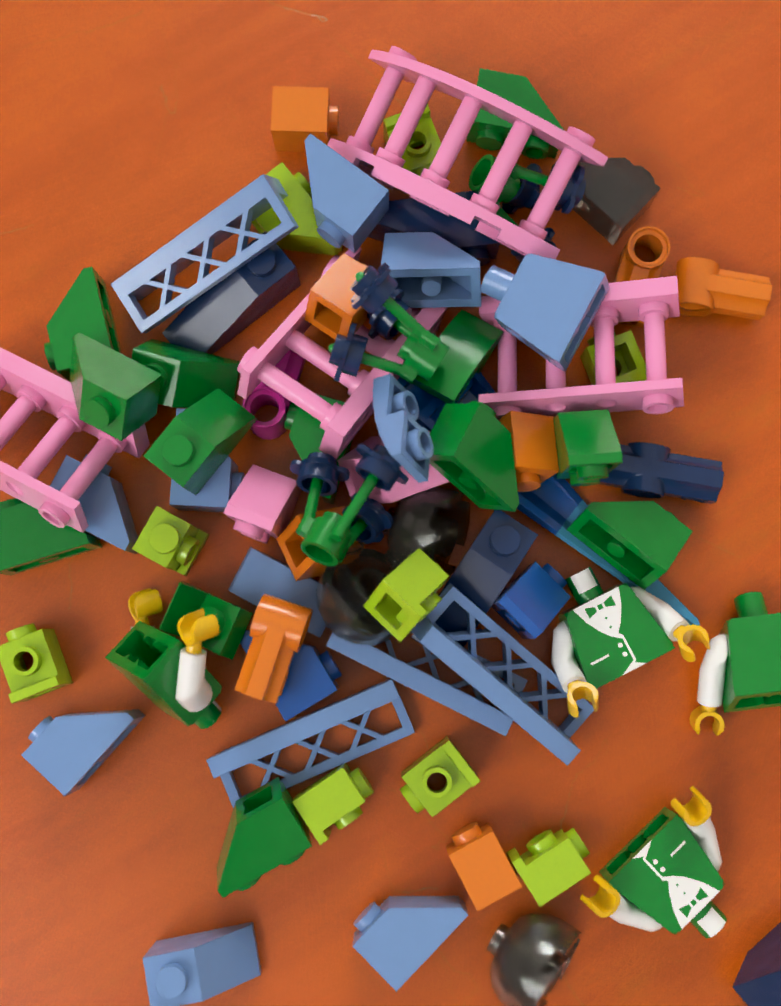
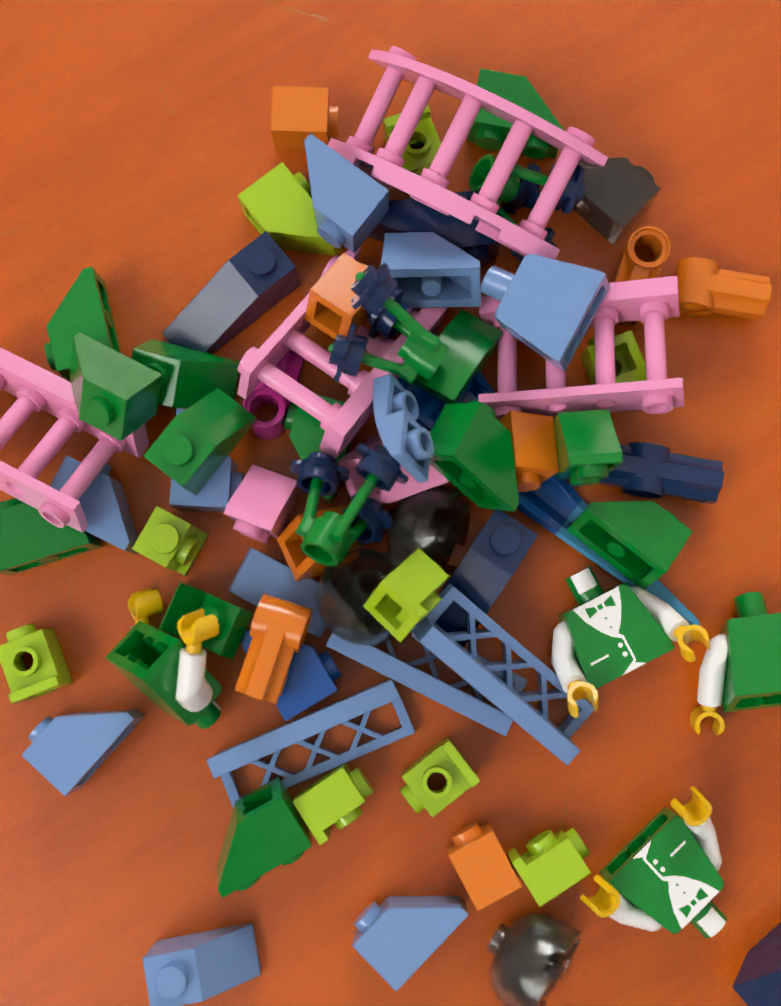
(197, 244): medium blue fence -> none
(532, 600): blue slope -> none

